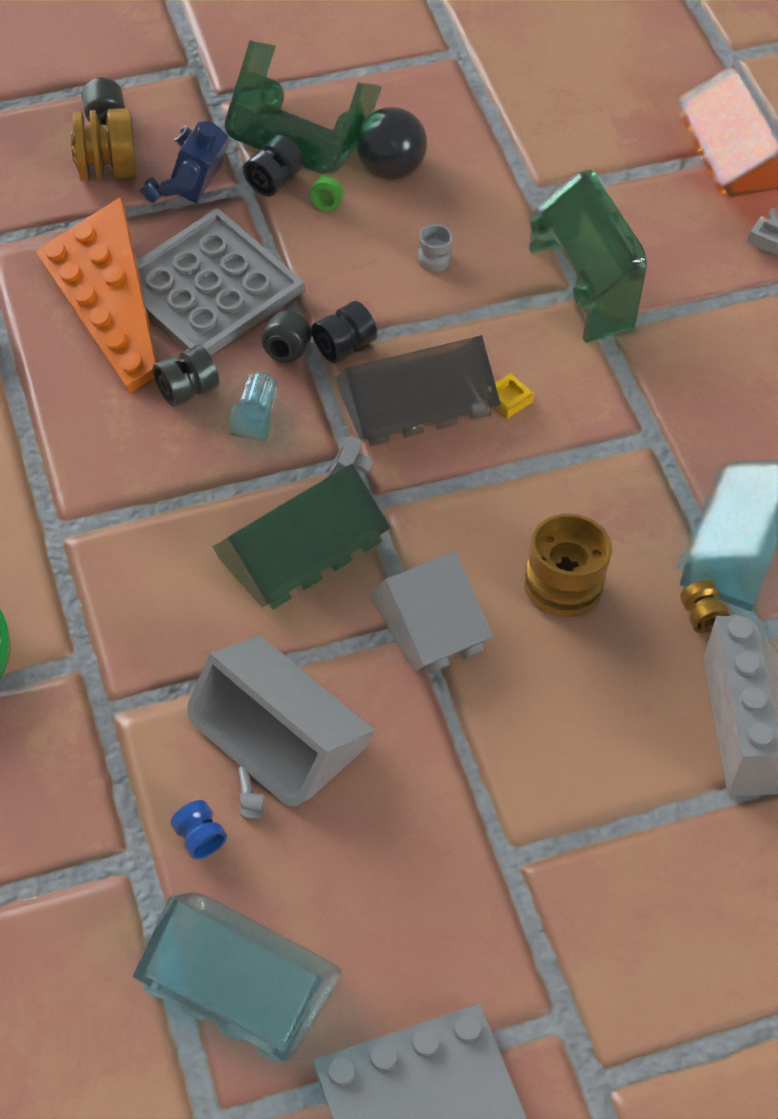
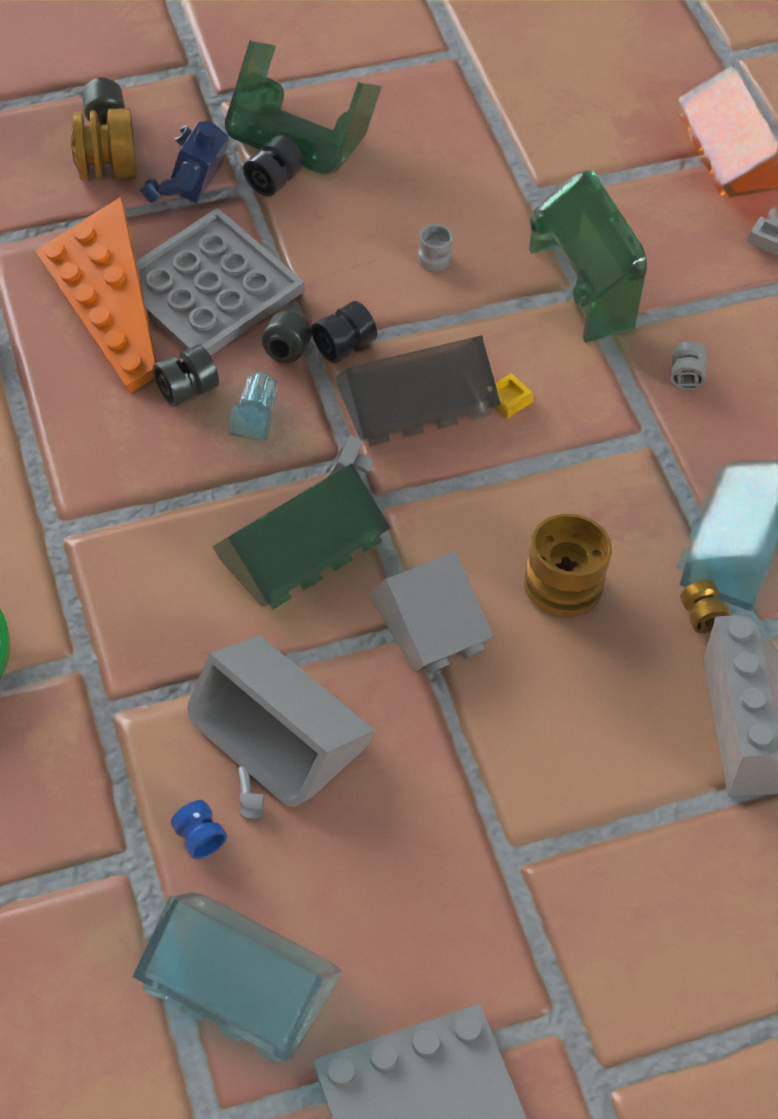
(326, 194): bright green tile -> none
(391, 143): black piece -> none
(689, 366): none -> light grey wheel

